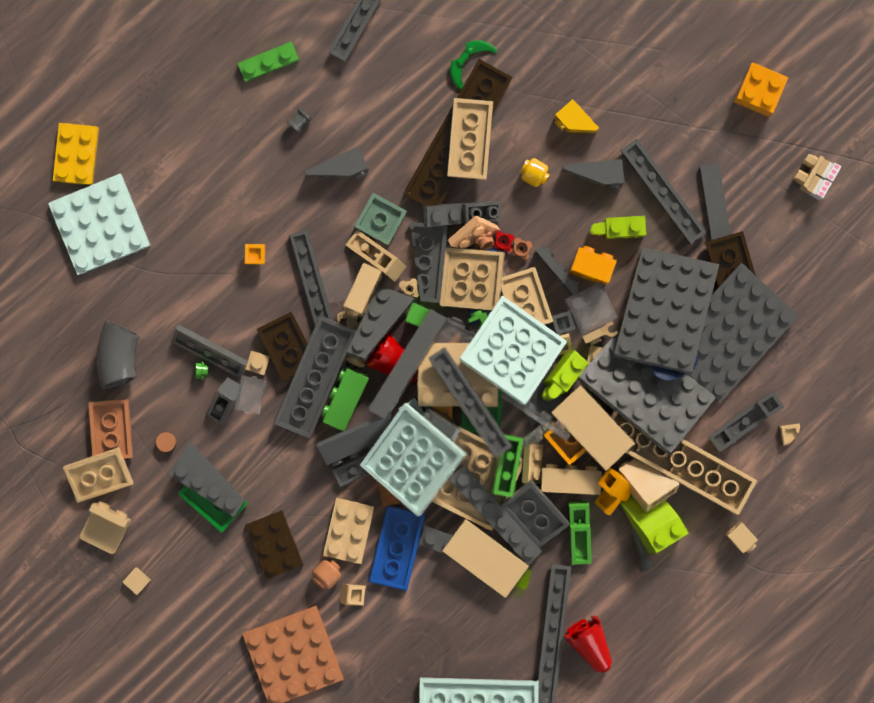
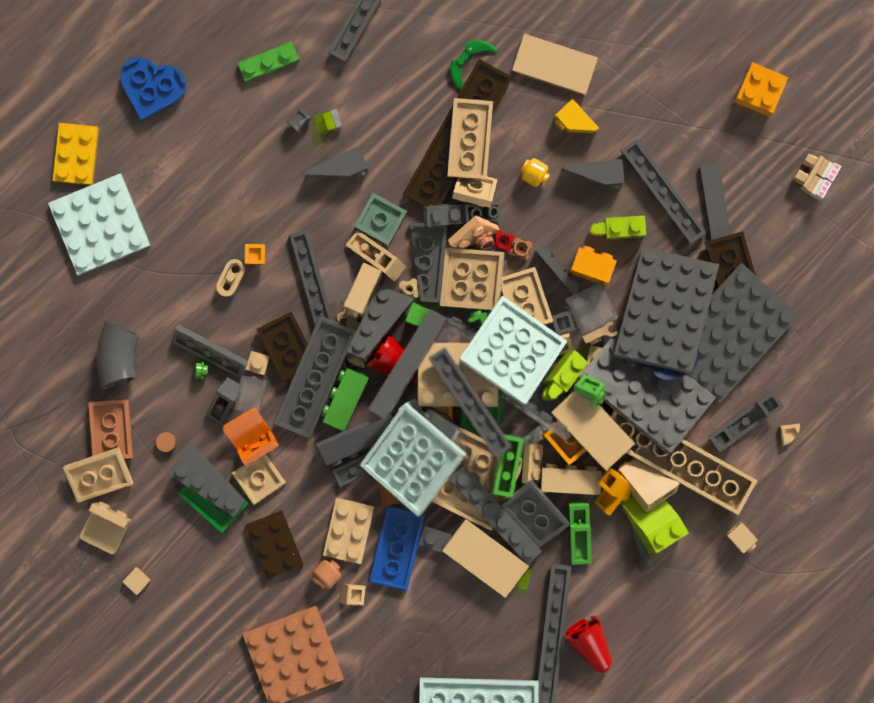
(151, 86): none -> blue plate
(231, 278): none -> tan plate
(250, 436): none -> orange bracket
(258, 479): none -> tan tile
(328, 121): none -> clear neon green piece
(475, 191): none -> tan plate
(554, 64): none -> tan tile
(591, 389): none -> bright green bracket

